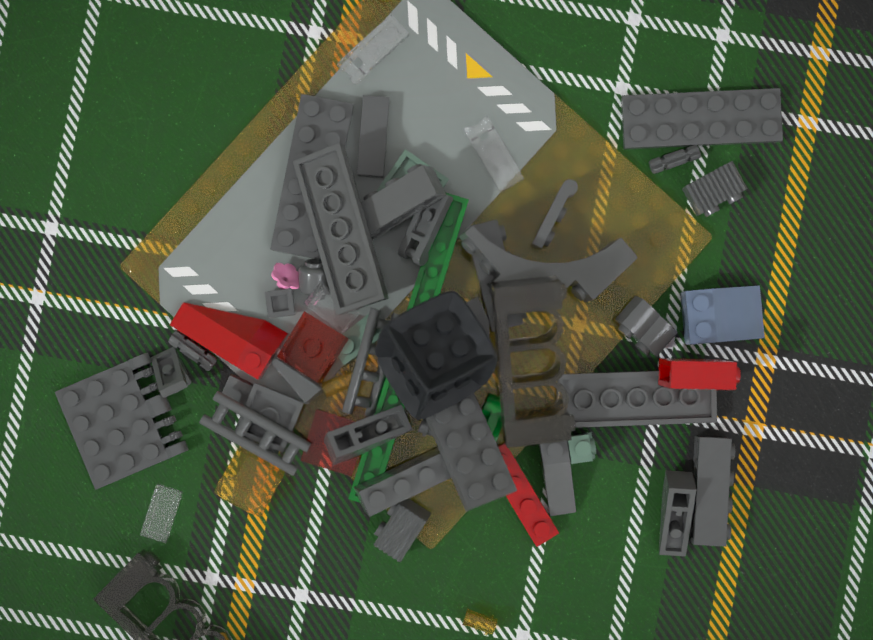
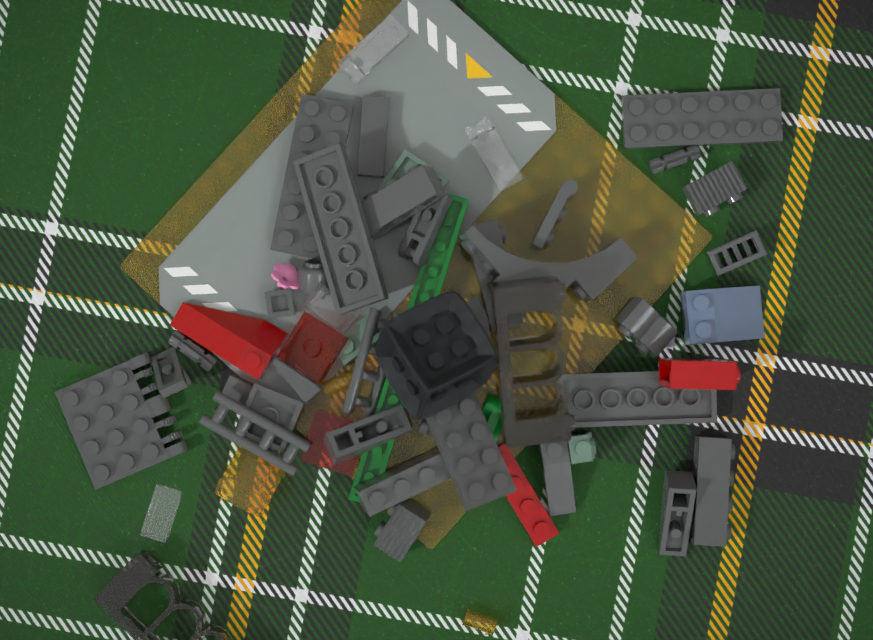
(761, 251): none -> dark grey slope

